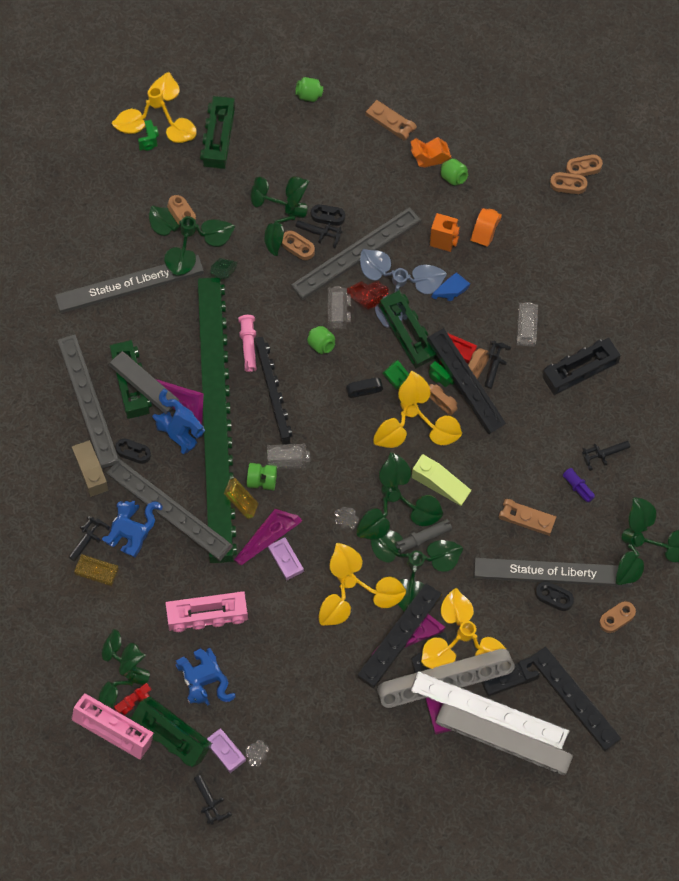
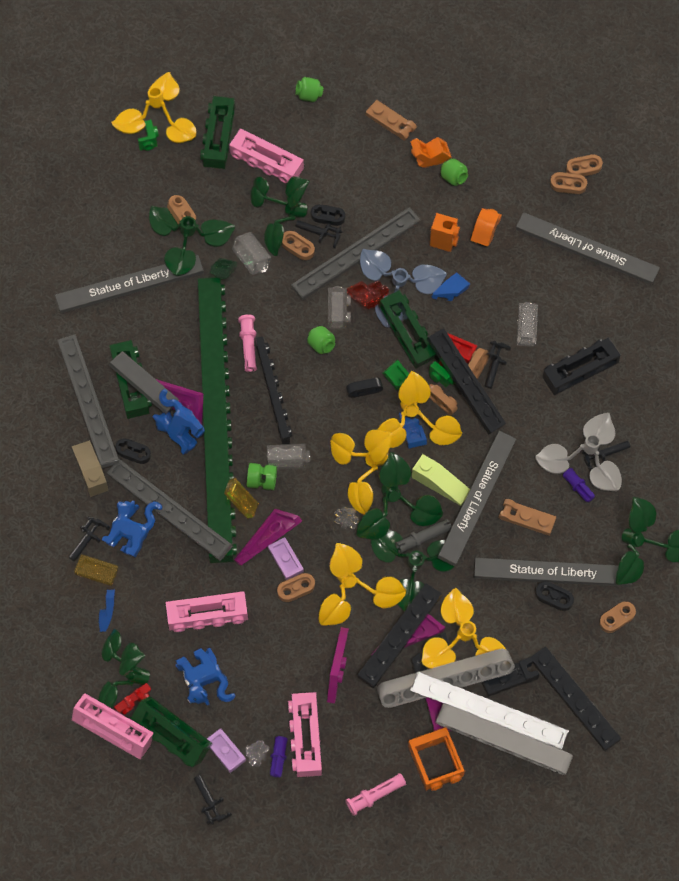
(106, 615): none -> blue slope
(251, 253): none -> clear brick
(265, 156): none -> bright pink brick
(278, 756): none -> dark purple axle
(294, 585): none -> medium nougat plate
(305, 767): none -> bright pink brick
(339, 663): none -> magenta wing
(367, 798): none -> bright pink pin
(378, 445): none -> yellow plant
(415, 433): none -> blue slope
(429, 740): none -> orange window
(476, 498): none -> dark grey tile
(587, 248): none -> dark grey tile
(597, 432): none -> light grey plant

